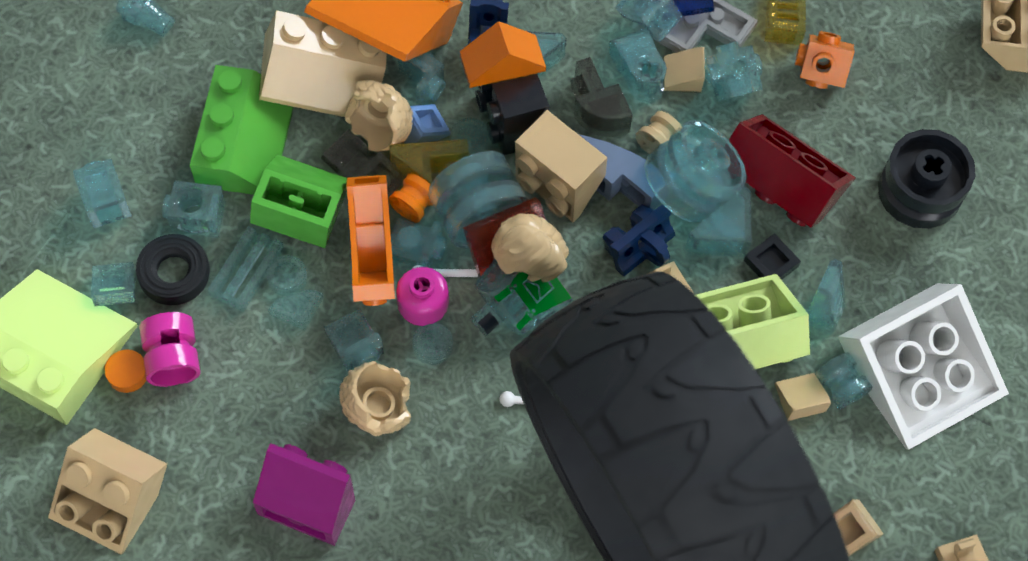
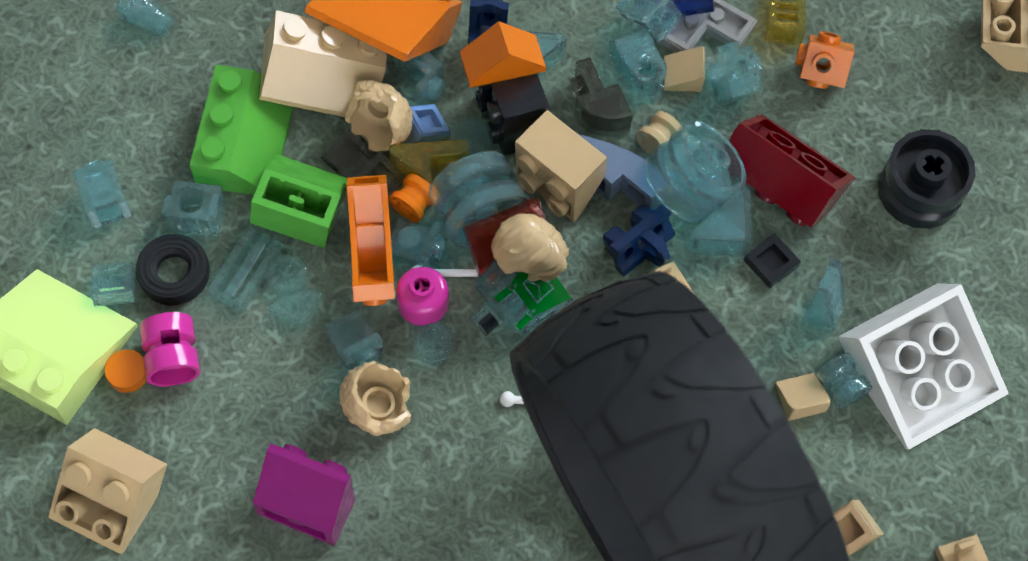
(762, 319): yellowish green slope -> none

